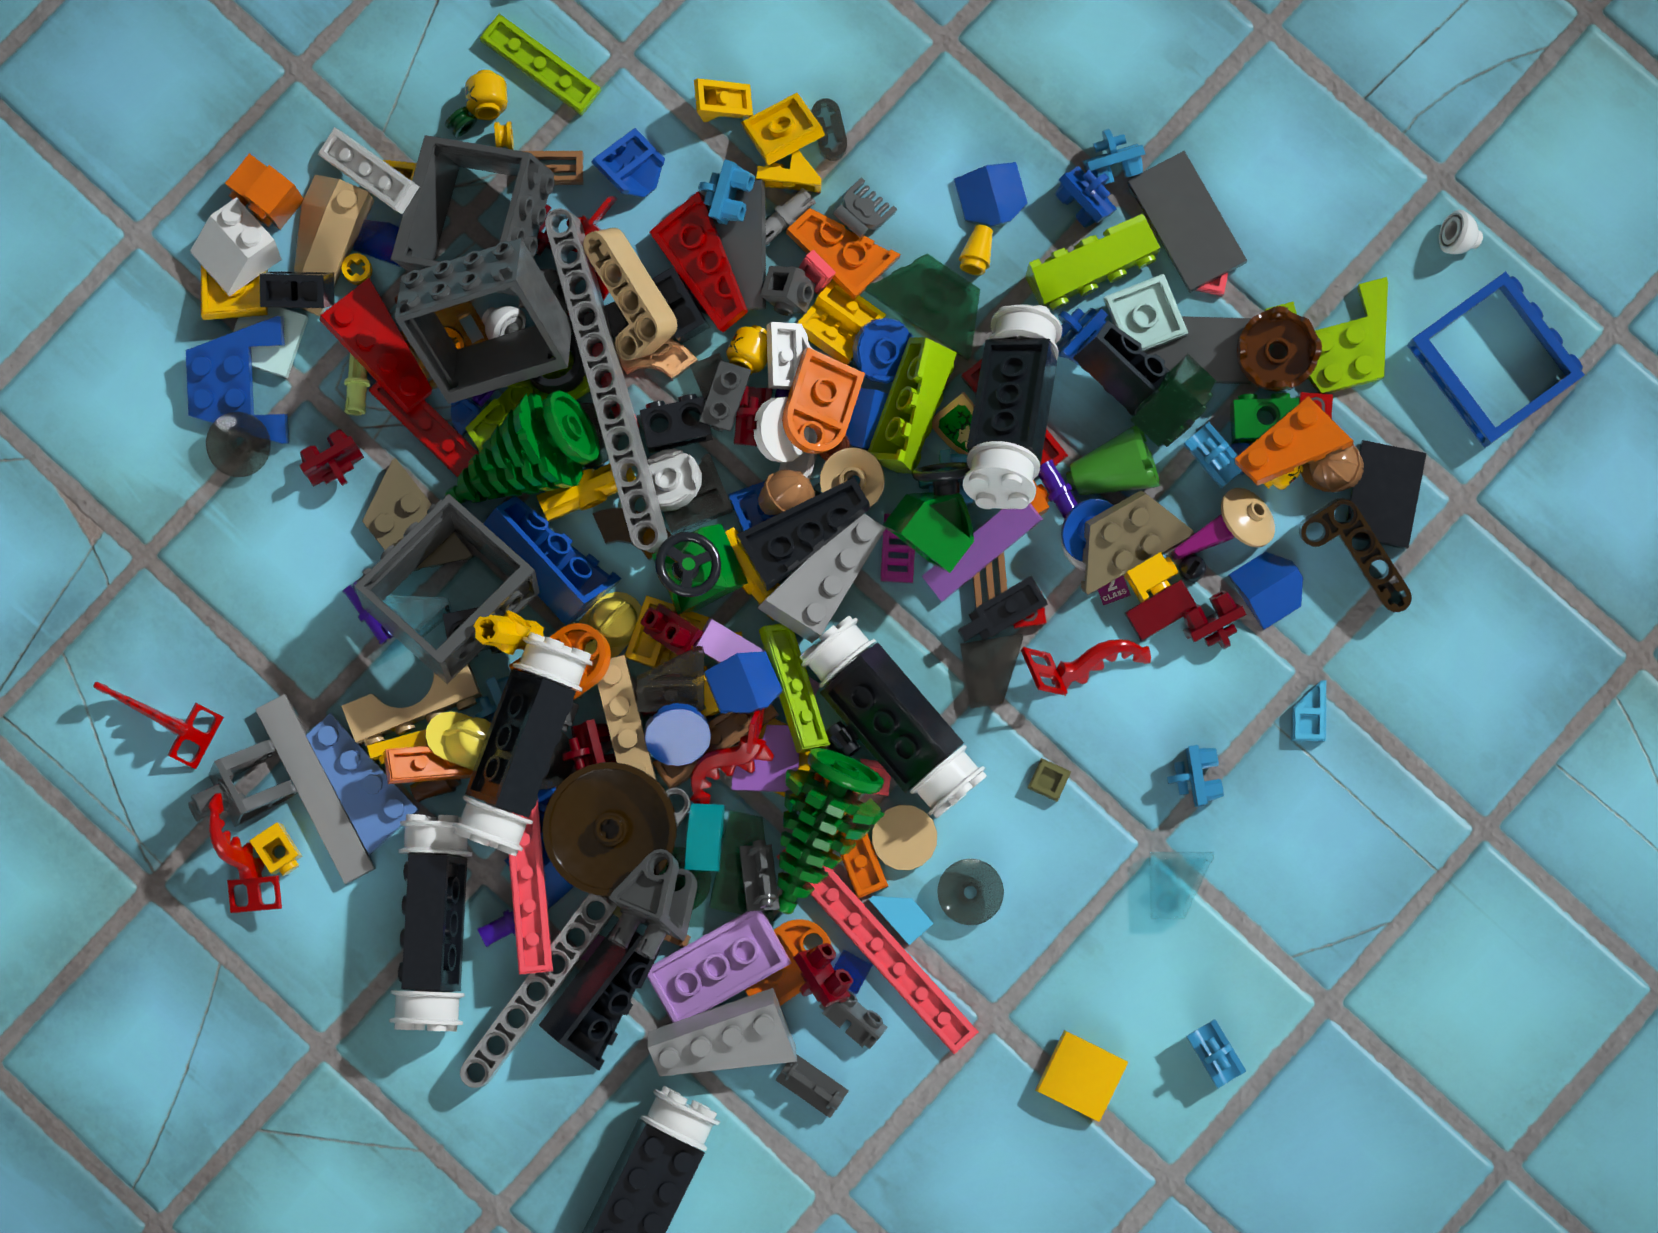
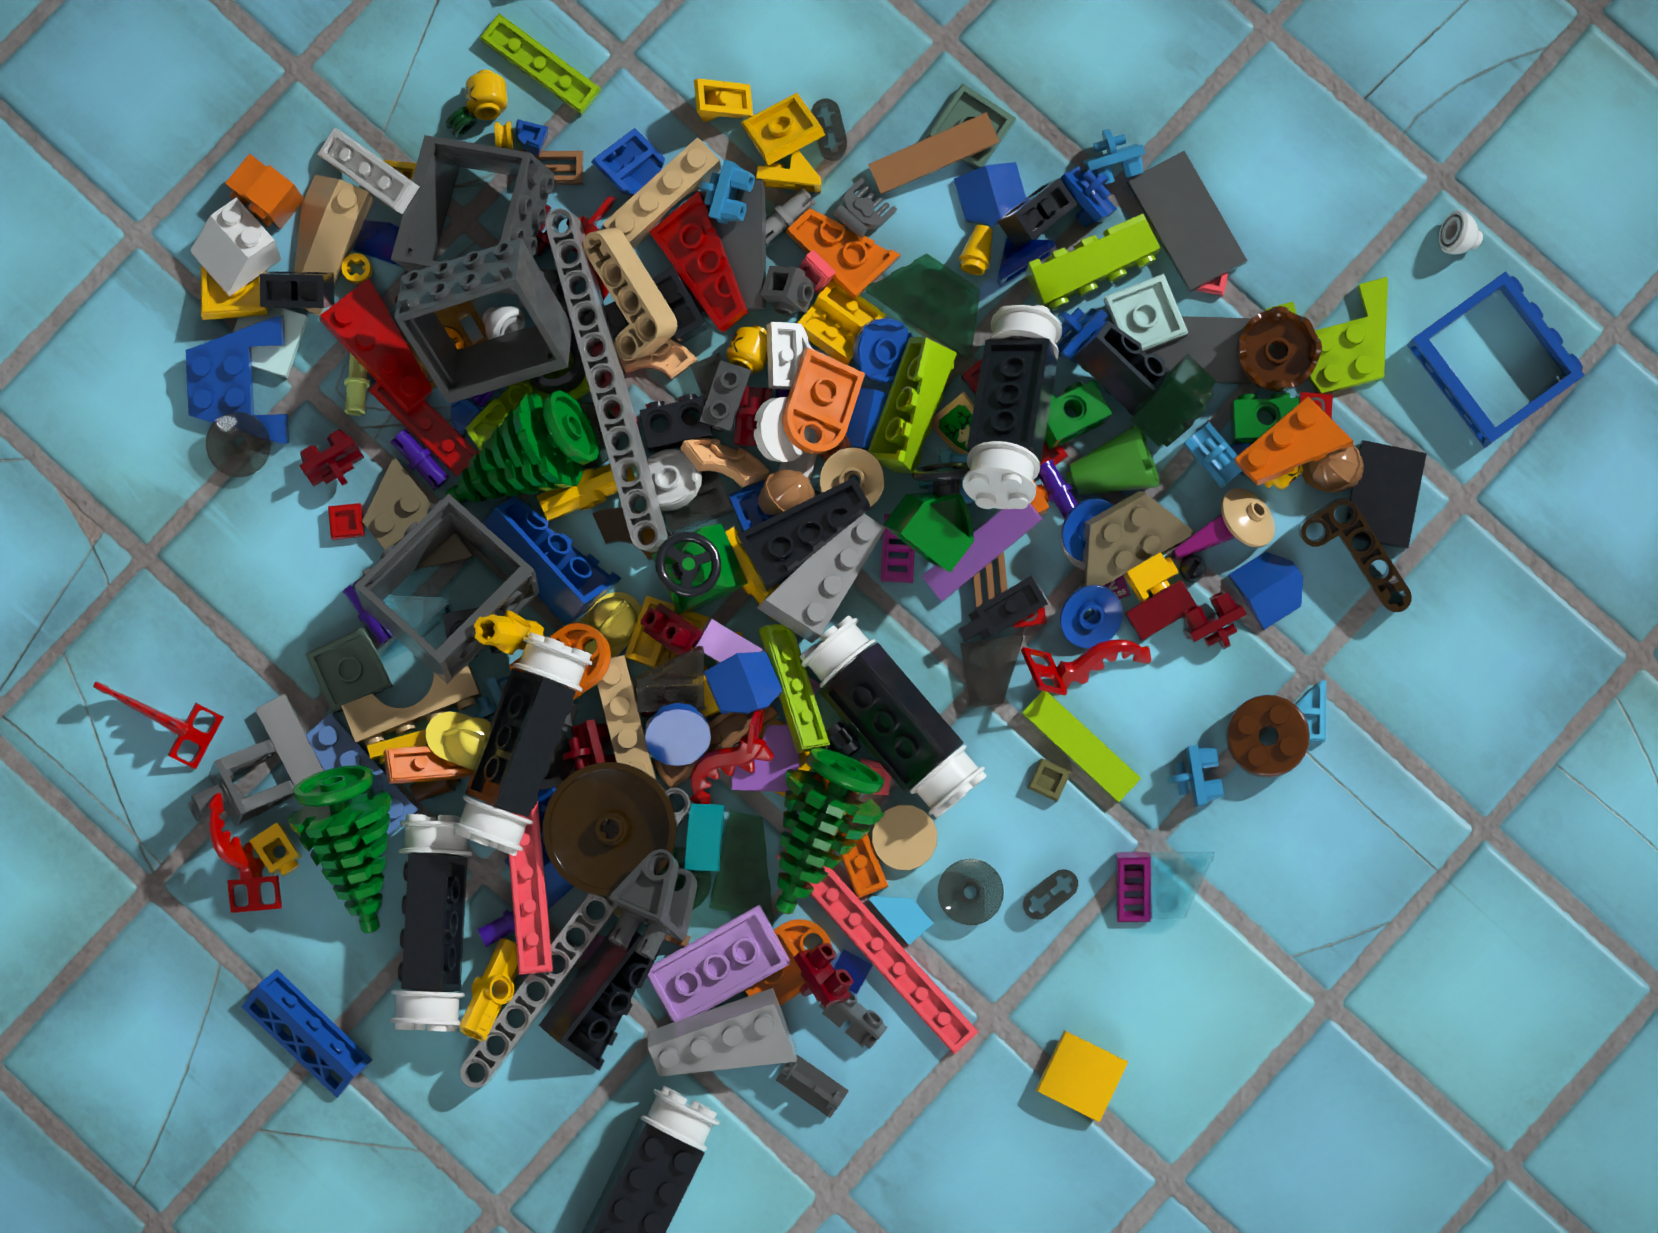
(309, 1028): none -> blue fence
(346, 521): none -> red tile
(347, 835): none -> green plant
(349, 669): none -> sand green tile
(419, 459): none -> dark purple pin
(485, 1004): none -> yellow piece
(531, 136): none -> blue tile
(663, 191): none -> tan arch
(712, 456): none -> light nougat tile
(759, 877): dark grey hinge -> none
(934, 153): none -> medium nougat tile
(968, 105): none -> sand green tile
(1016, 259): none -> clear blue slope
(1037, 212): none -> black brick
(1055, 900): none -> clear smoke beam
(1081, 746): none -> lime tile
(1088, 406): none -> green brick
(1101, 623): none -> blue dish
(1145, 873): none -> magenta slope
(1216, 1053): dark azure hips -> none
(1263, 759): none -> reddish brown plate

